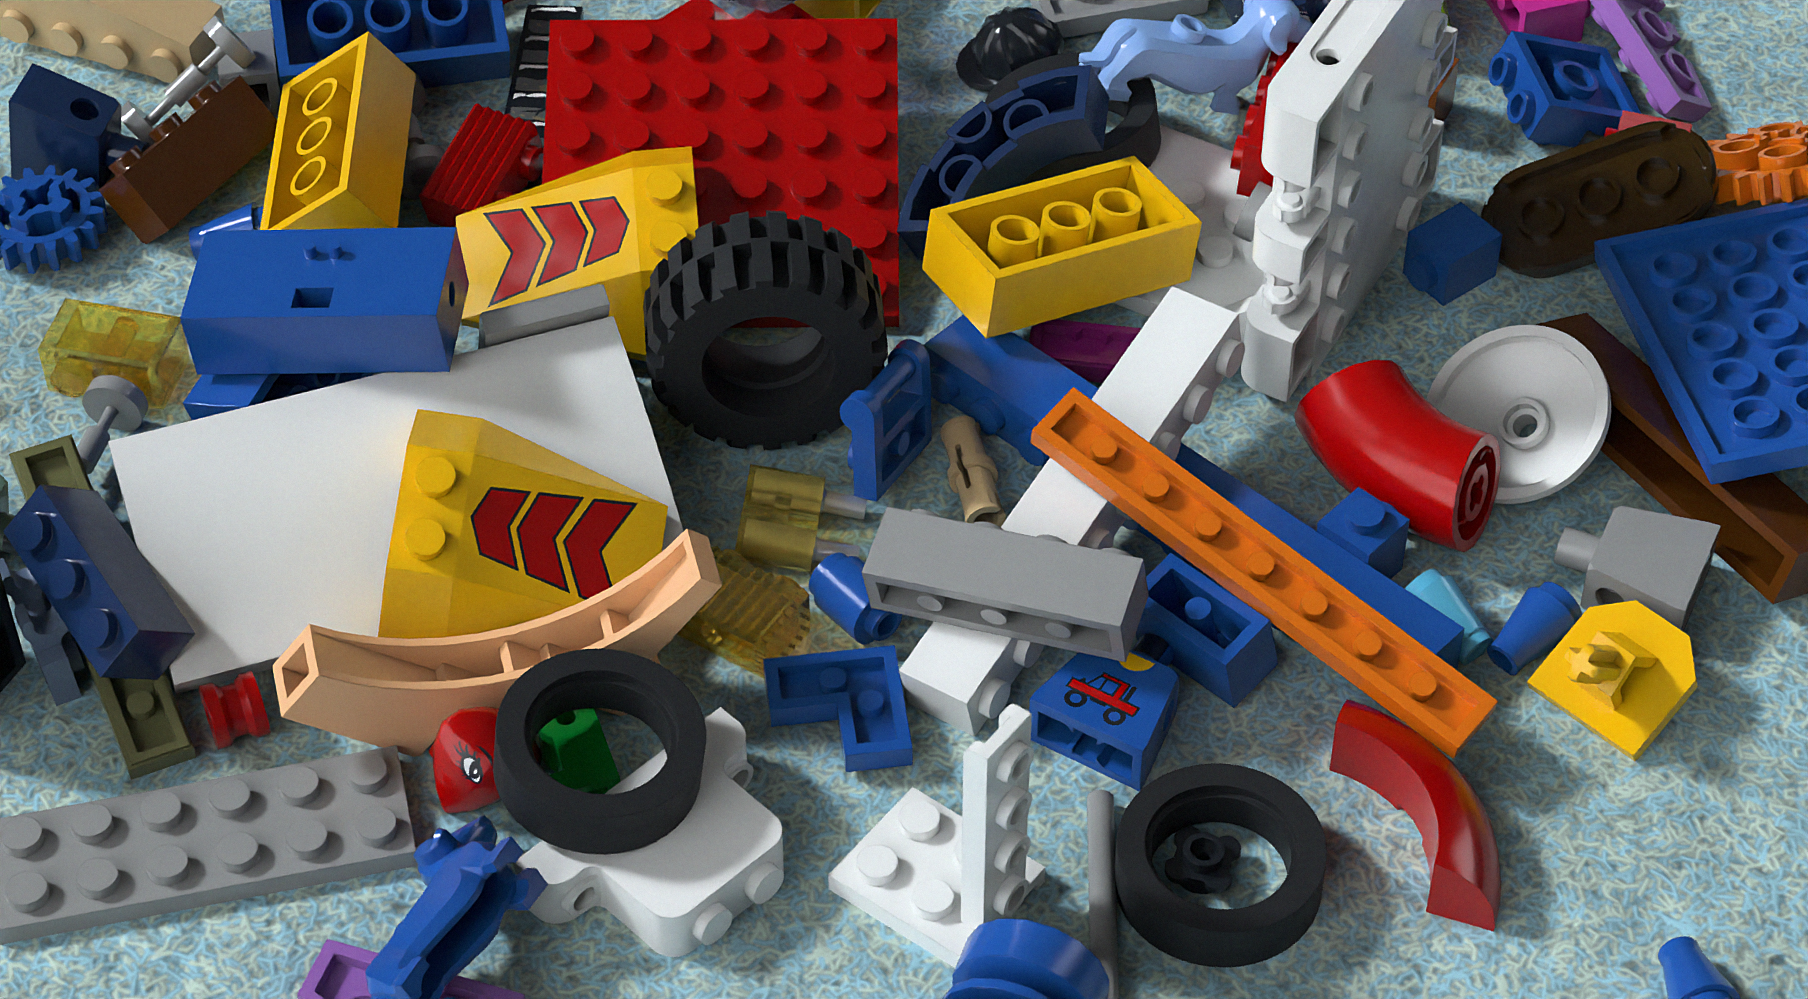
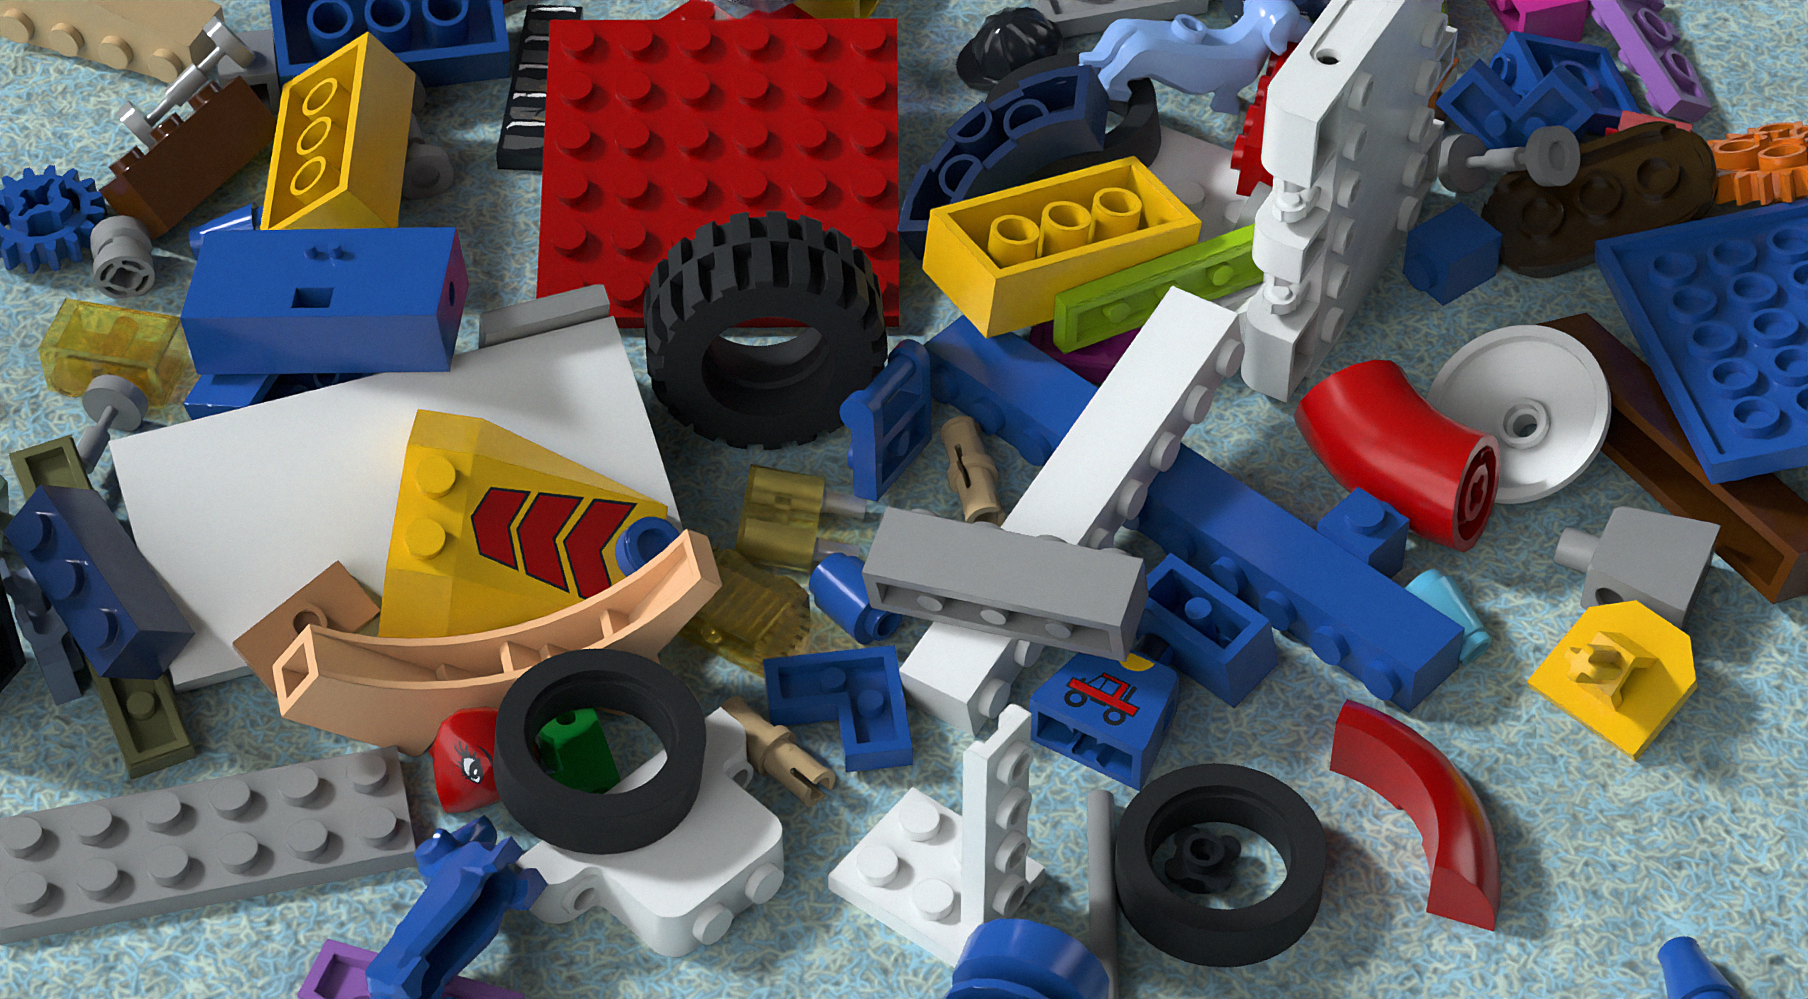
(65, 127): dark blue torso -> none
(122, 257): none -> light grey wheel
(234, 710): red wheel -> none
(327, 601): none -> medium nougat plate
(483, 164): red brick -> none
(582, 232): yellow wedge -> none
(643, 542): none -> blue tile
(776, 753): none -> tan pin
(1132, 295): none -> lime tile
(1264, 573): orange plate -> none
(1501, 119): none -> blue plate
(1534, 627): blue cone -> none
(1549, 157): none -> light grey wheel

